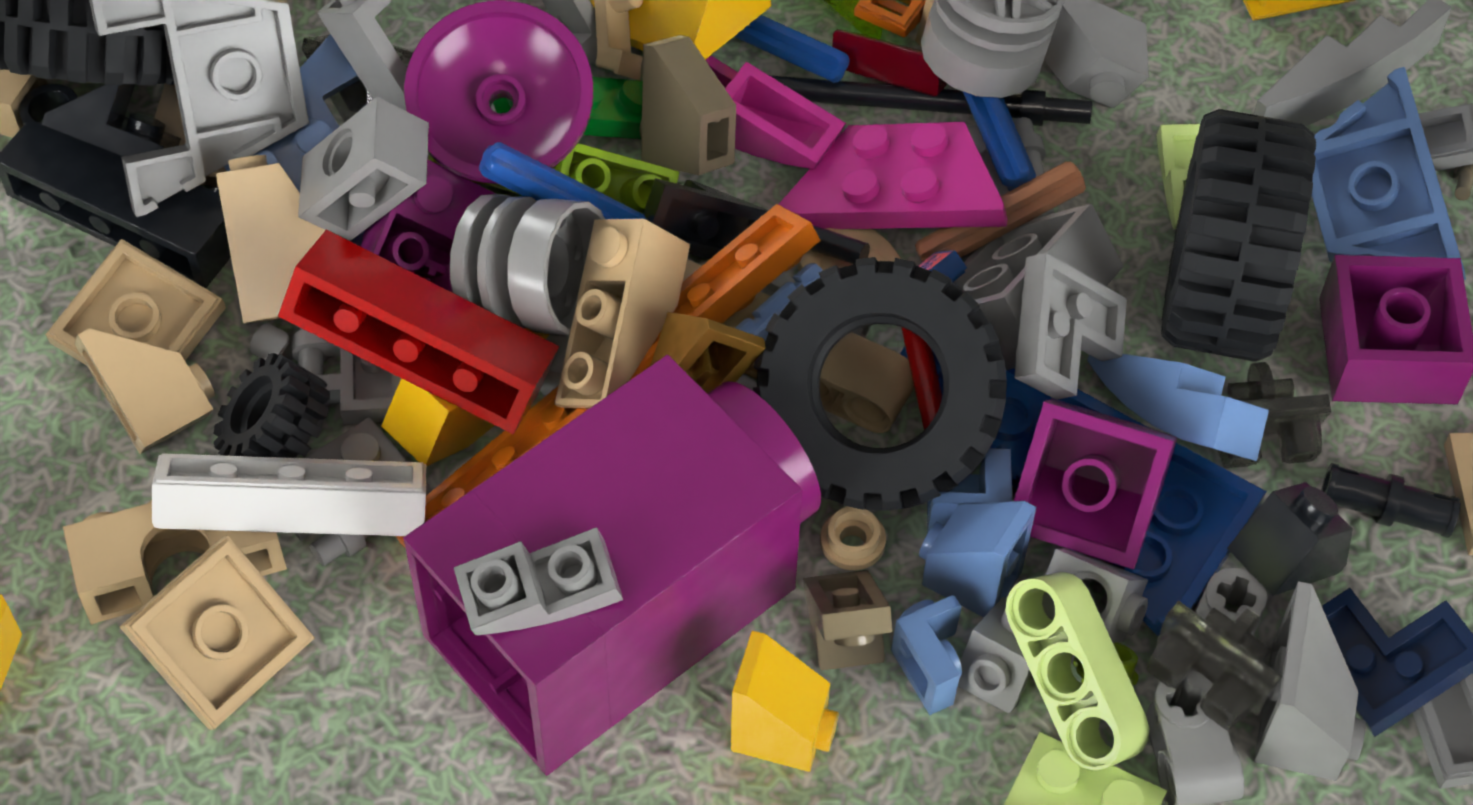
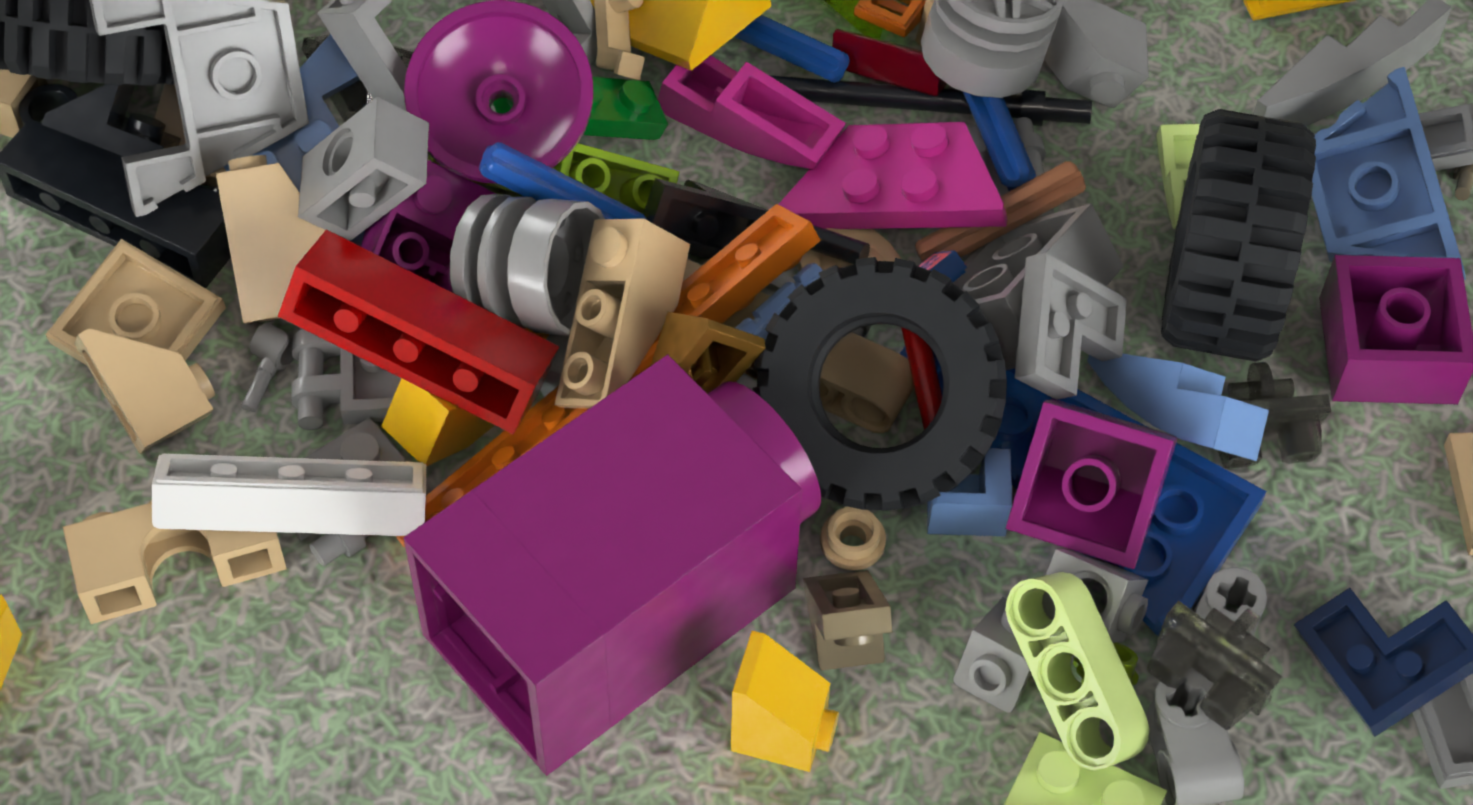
(217, 632): tan tile -> none
(272, 411): black tyre -> none
(537, 588): light grey slope -> none
(685, 109): dark tan slope -> none
(926, 654): medium blue bracket -> none
(978, 552): medium blue slope -> none
(1293, 539): black slope -> none
(1313, 707): light grey slope -> none
(1391, 500): black pin -> none

